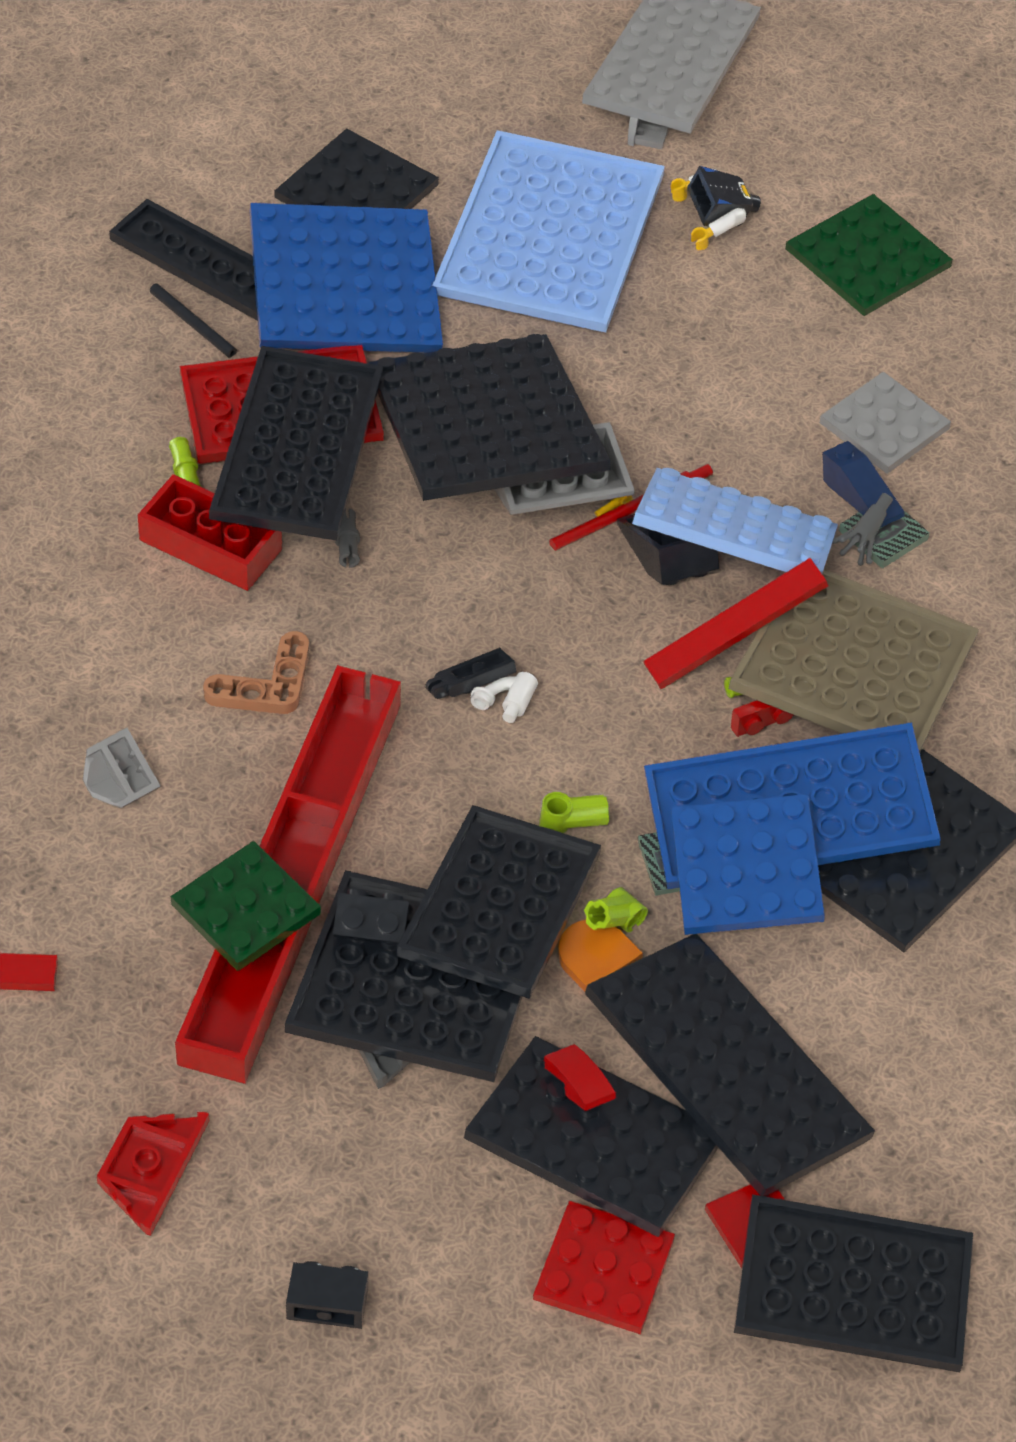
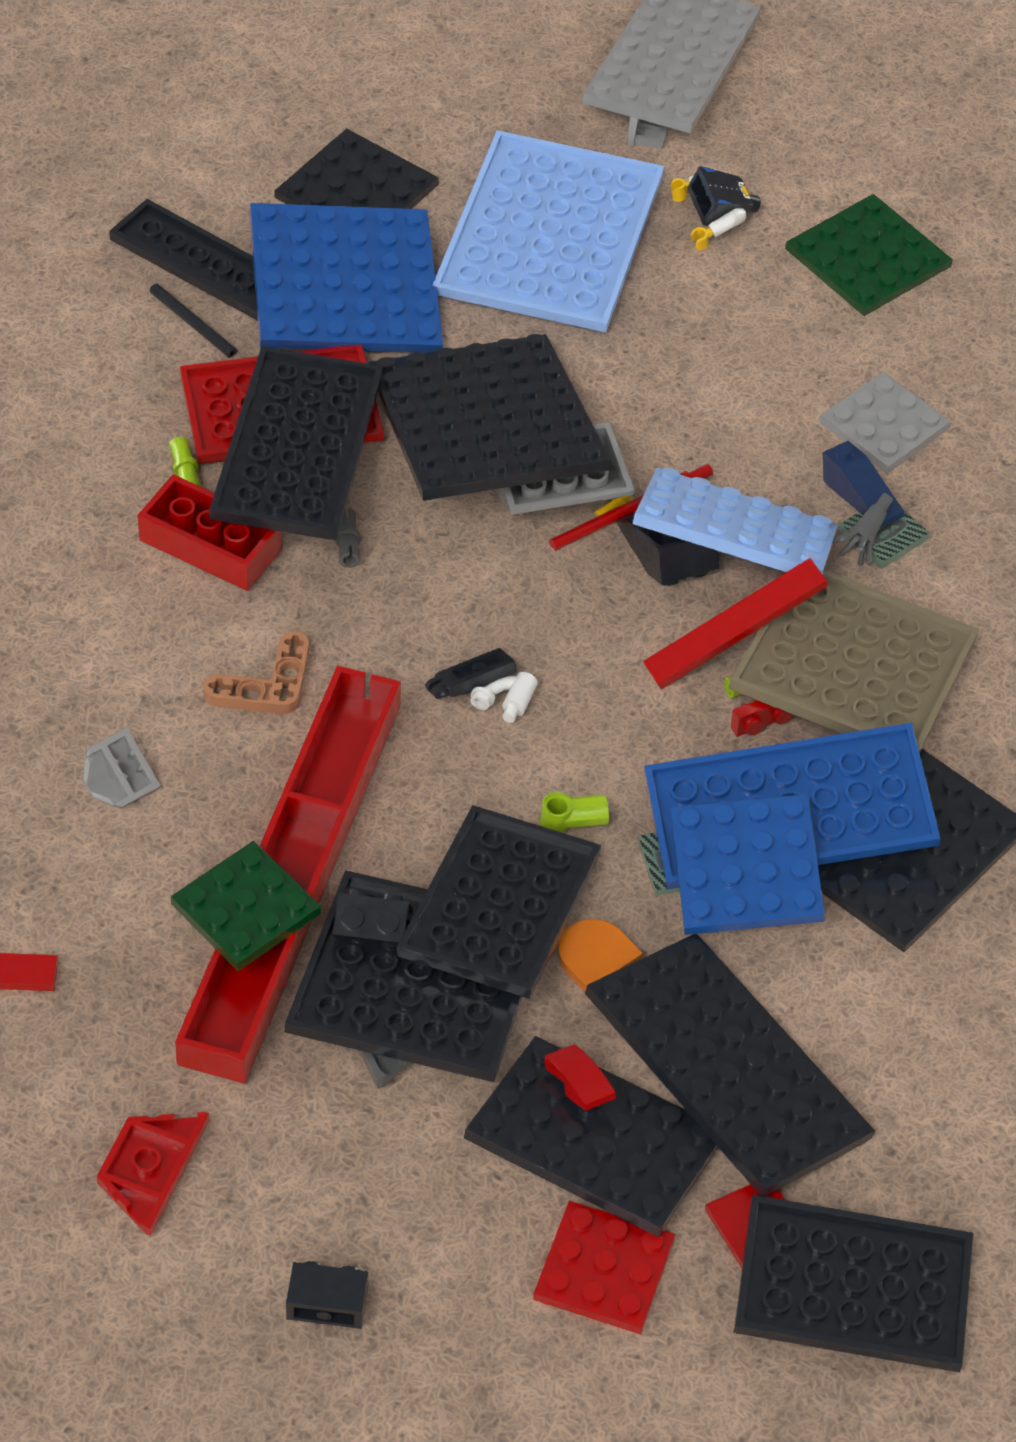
(615, 910): lime piece -> none

